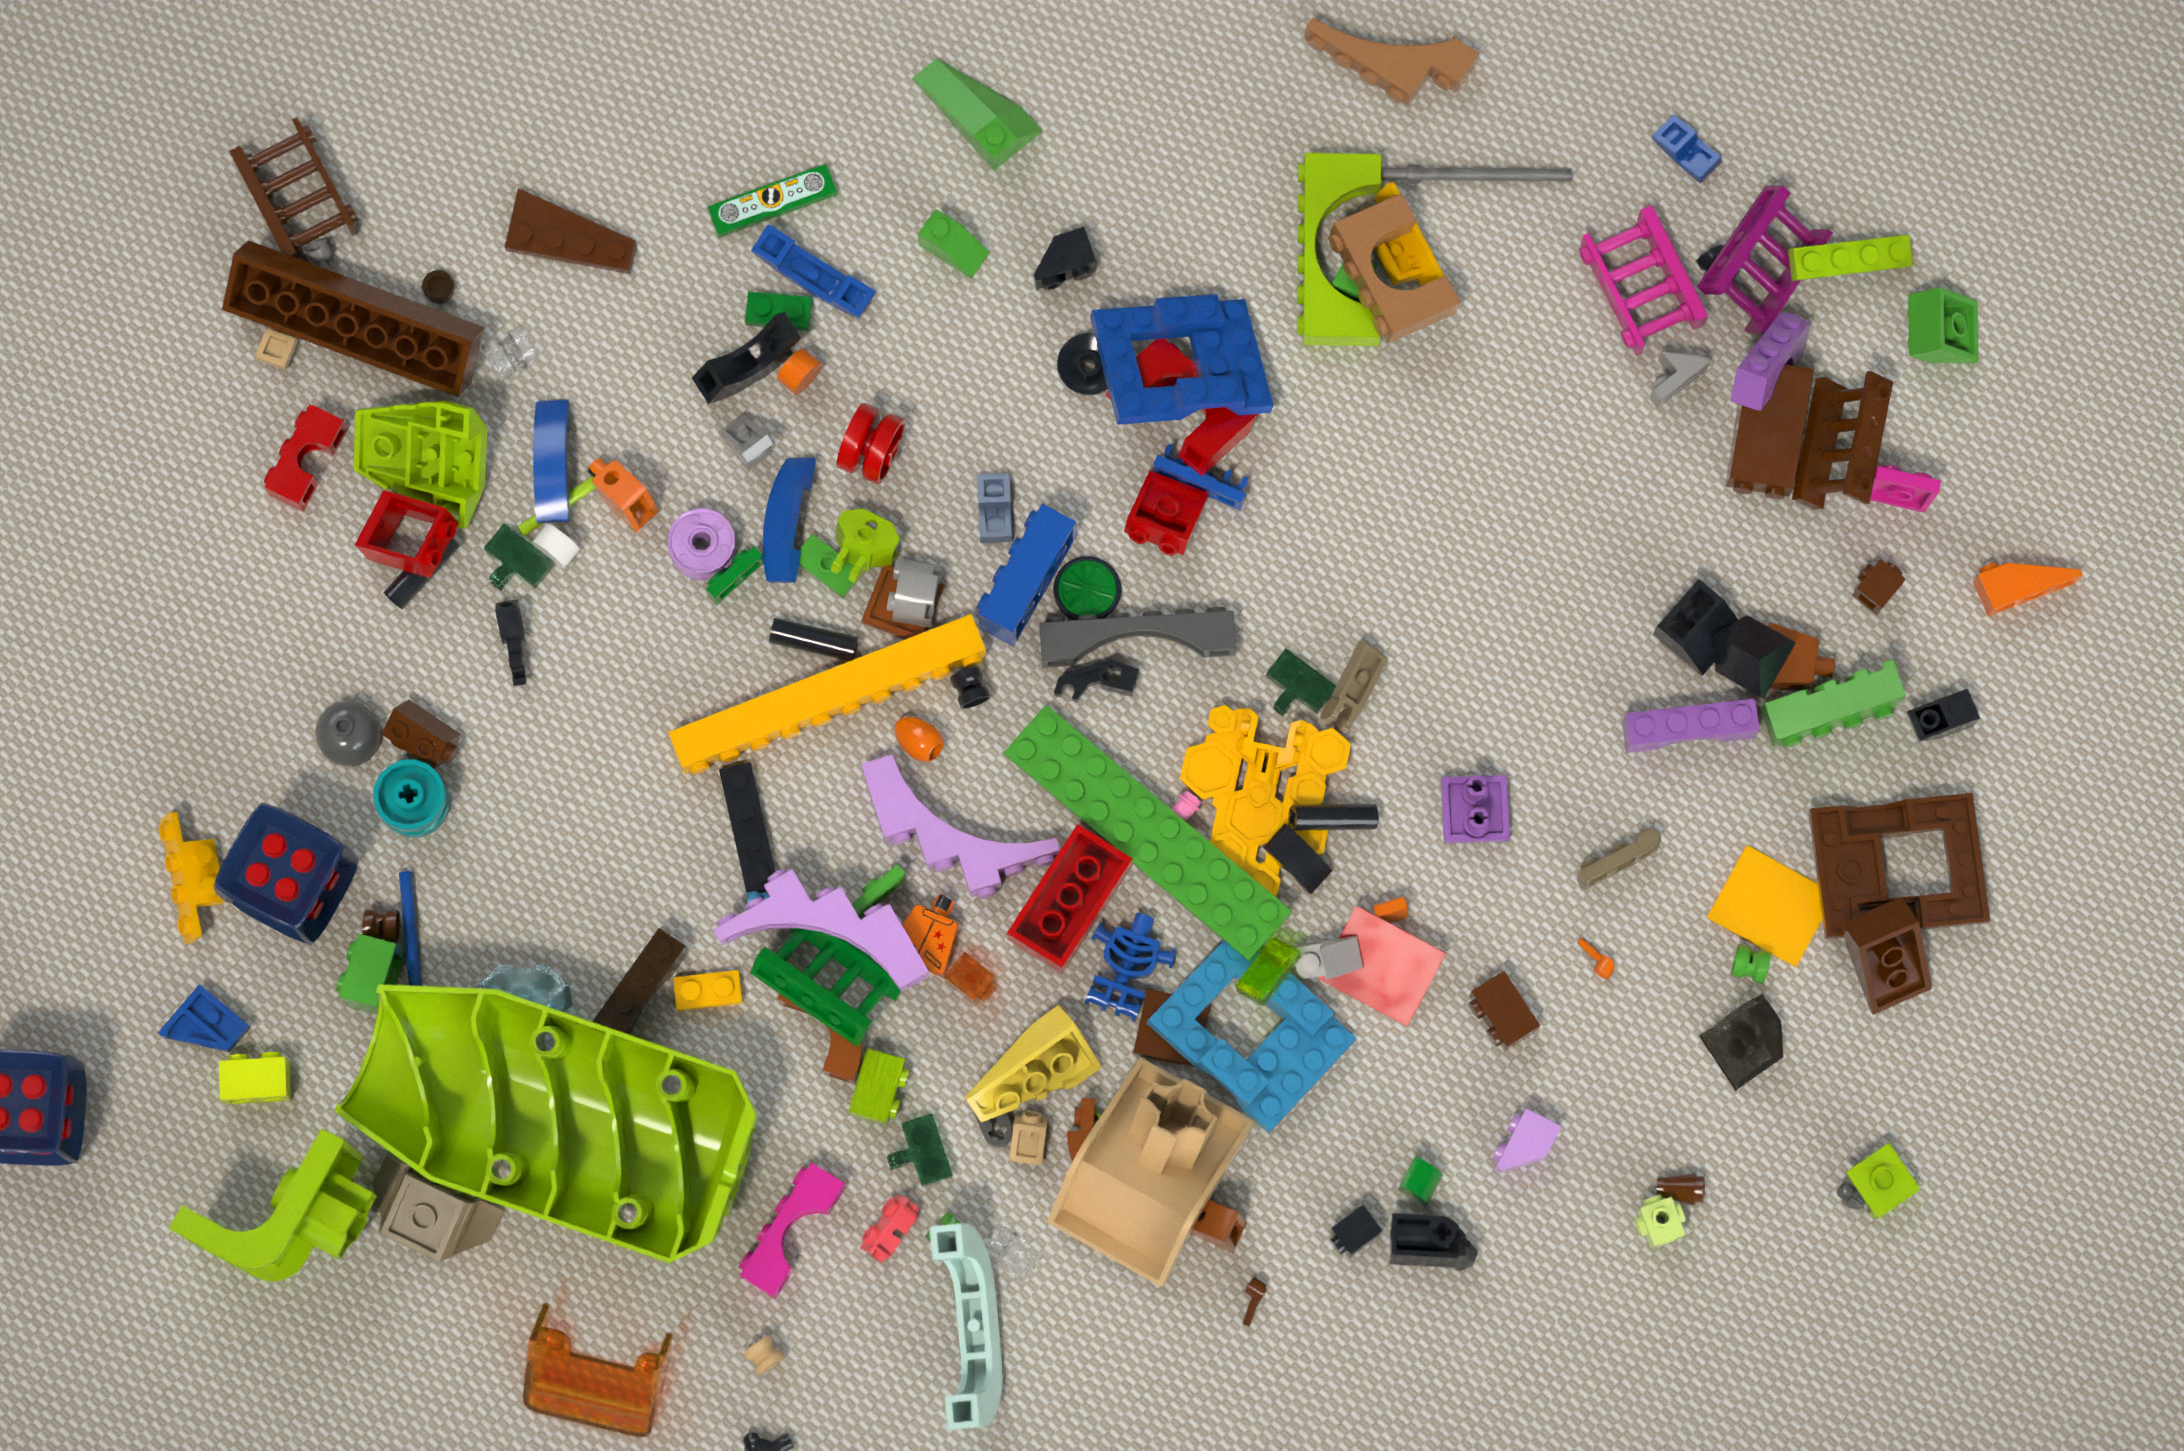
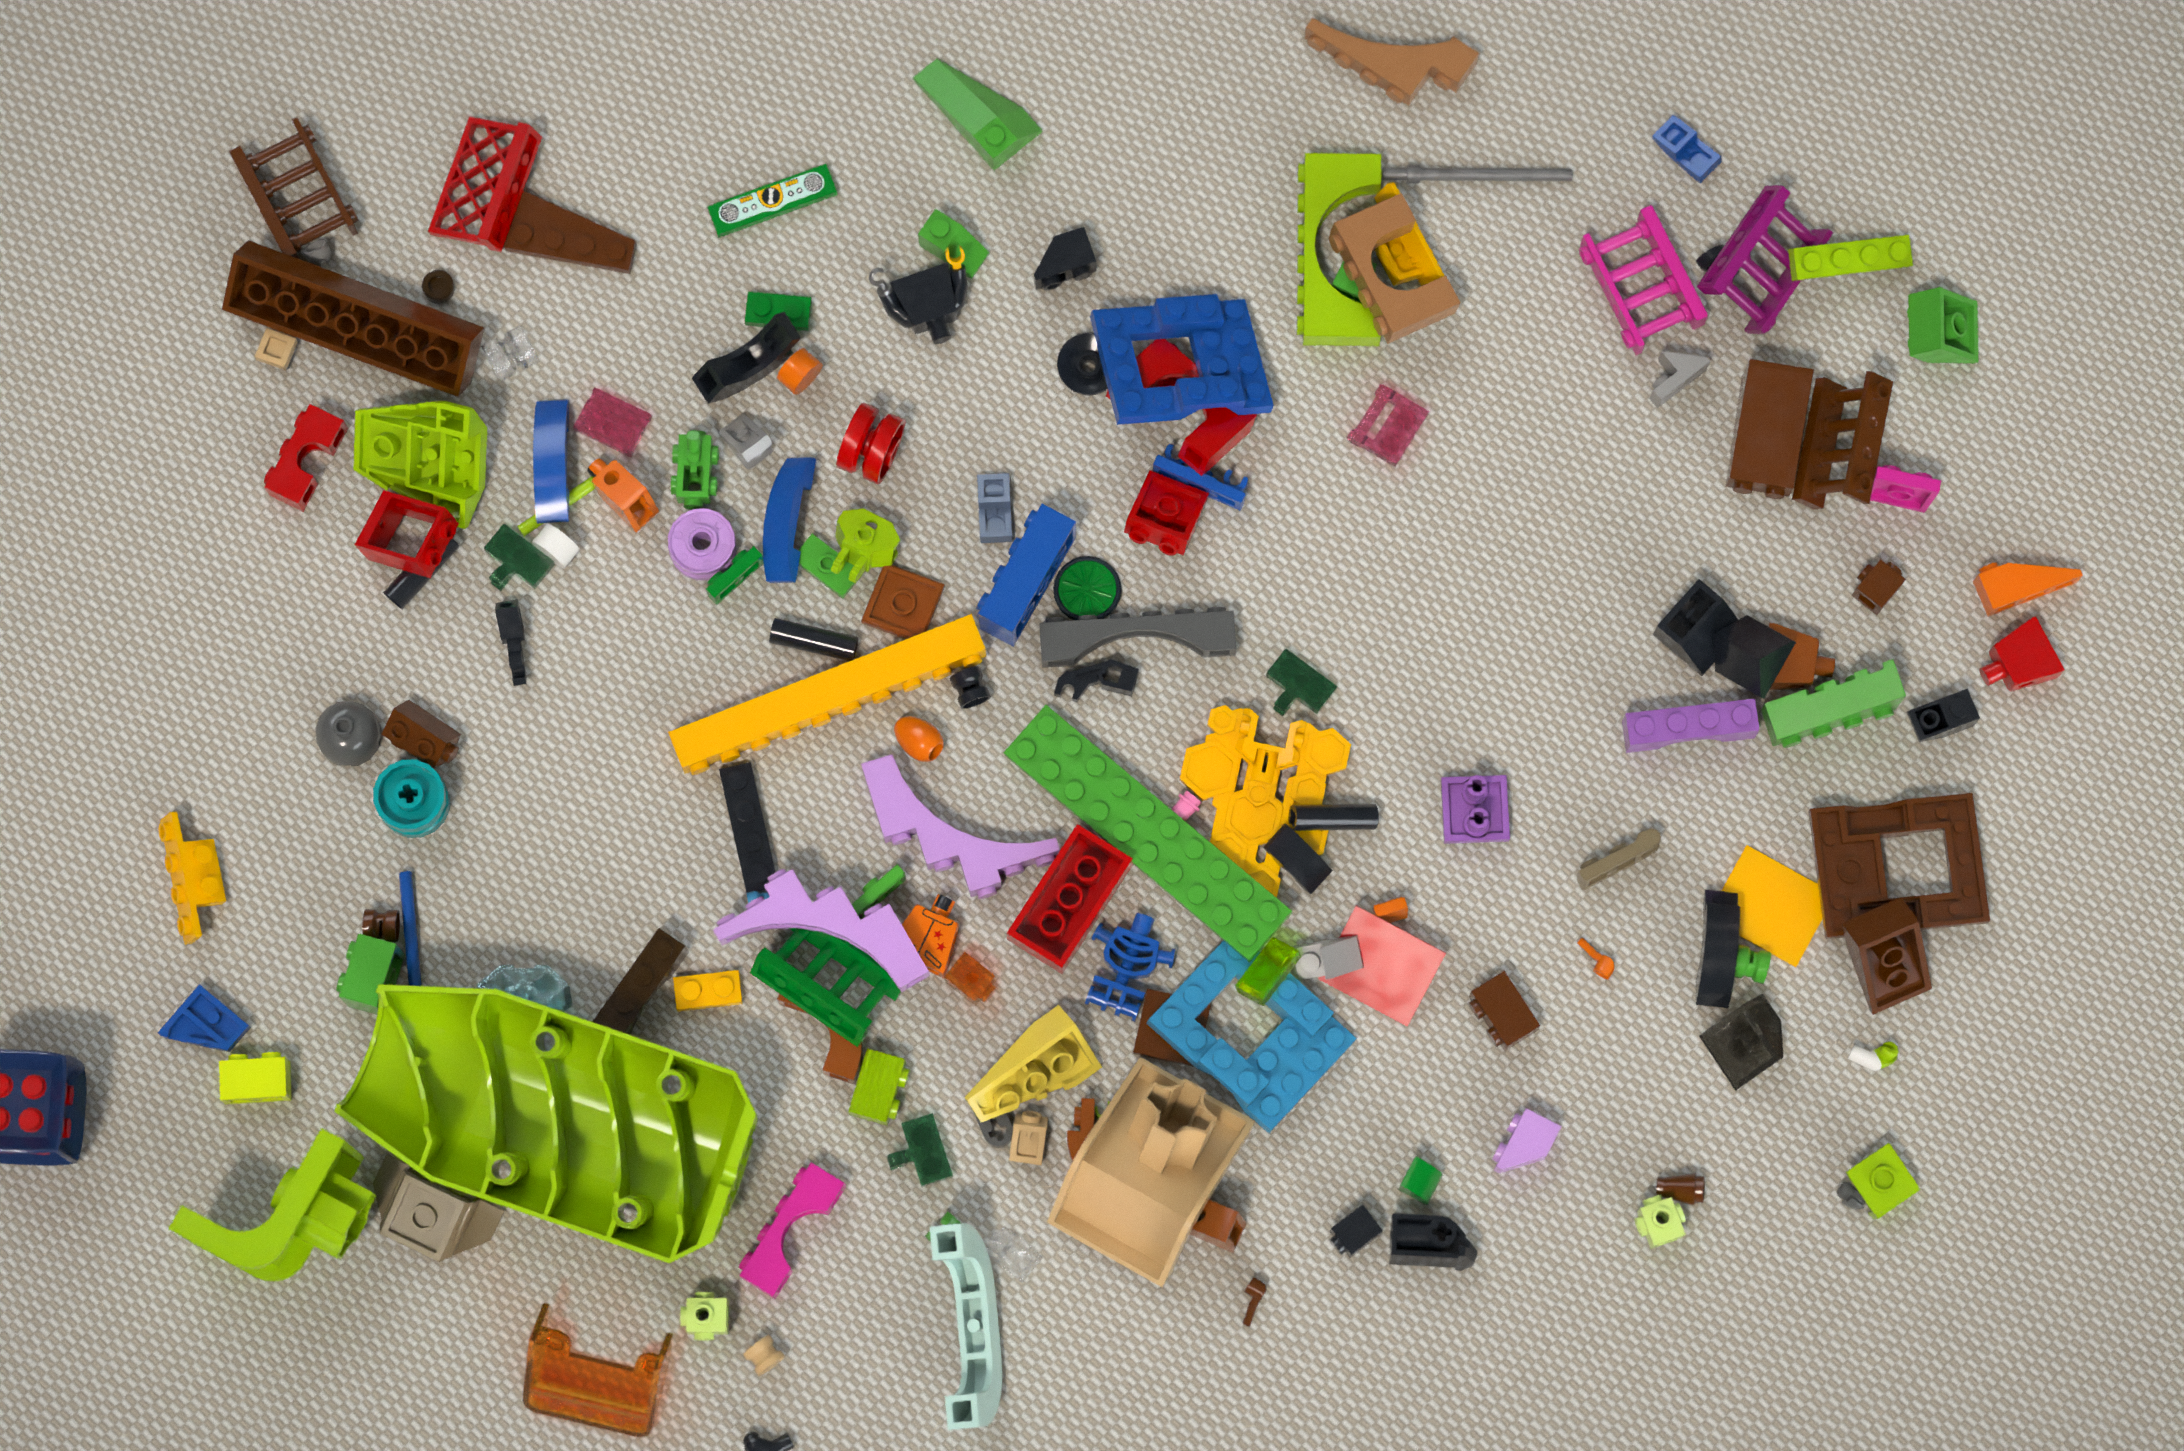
(286, 873): dark blue piece -> none
(506, 186): none -> red fence
(612, 422): none -> clear pink plate
(695, 459): none -> bright green brick
(715, 1324): none -> yellowish green brick
(811, 273): blue slope -> none
(895, 1216): coral hinge -> none
(915, 592): light grey cylinder -> none
(926, 298): none -> black torso
(1354, 687): dark tan hinge -> none
(1396, 431): none -> clear pink plate
(1718, 949): none -> black arch
(1779, 346): medium lavender arch -> none
(1877, 1058): none -> arm
(2023, 658): none -> red torso

